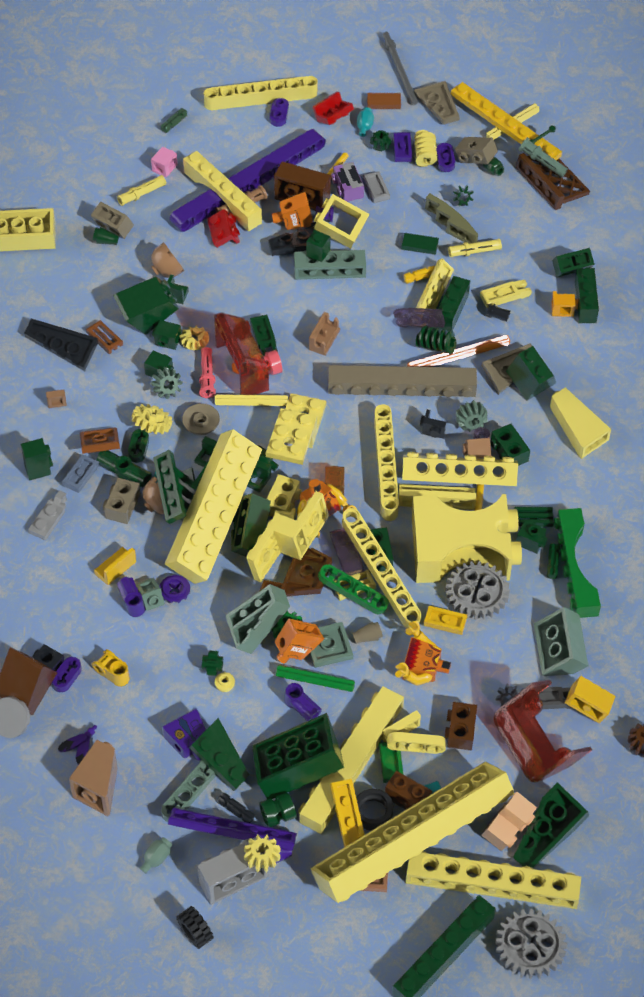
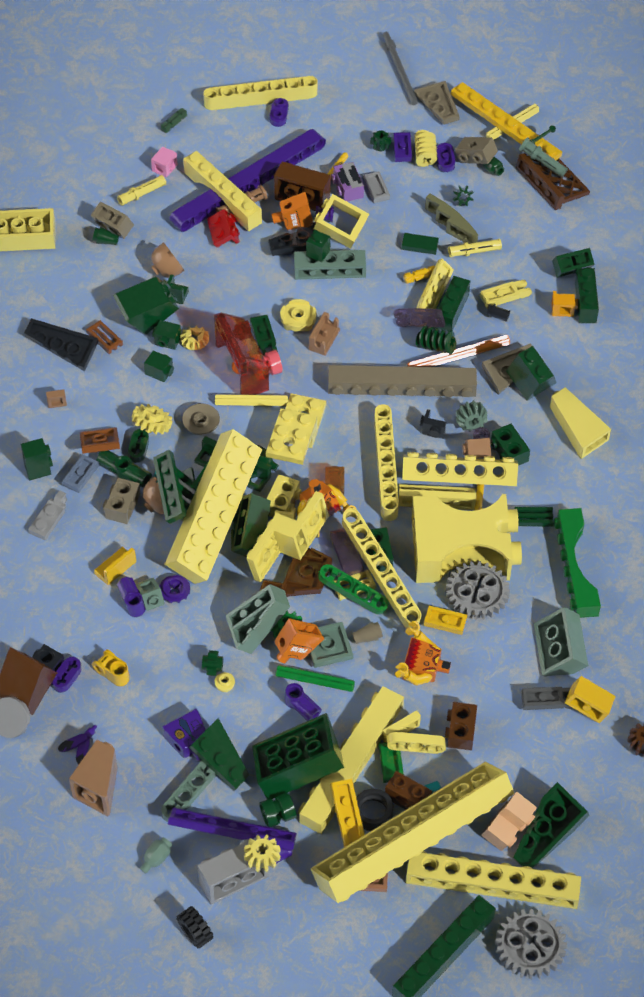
(159, 384): sand green gear -> none
(207, 378): coral pin -> none
(236, 808): black axle -> none
(303, 323): none -> light yellow plate
(332, 109): red bracket -> none
(365, 121): teal plant -> none
(384, 100): dark orange tile -> none
(505, 692): black gear -> none
(527, 739): clear red windscreen -> none
(532, 536): dark green brick -> none
(553, 560): dark green axle -> none

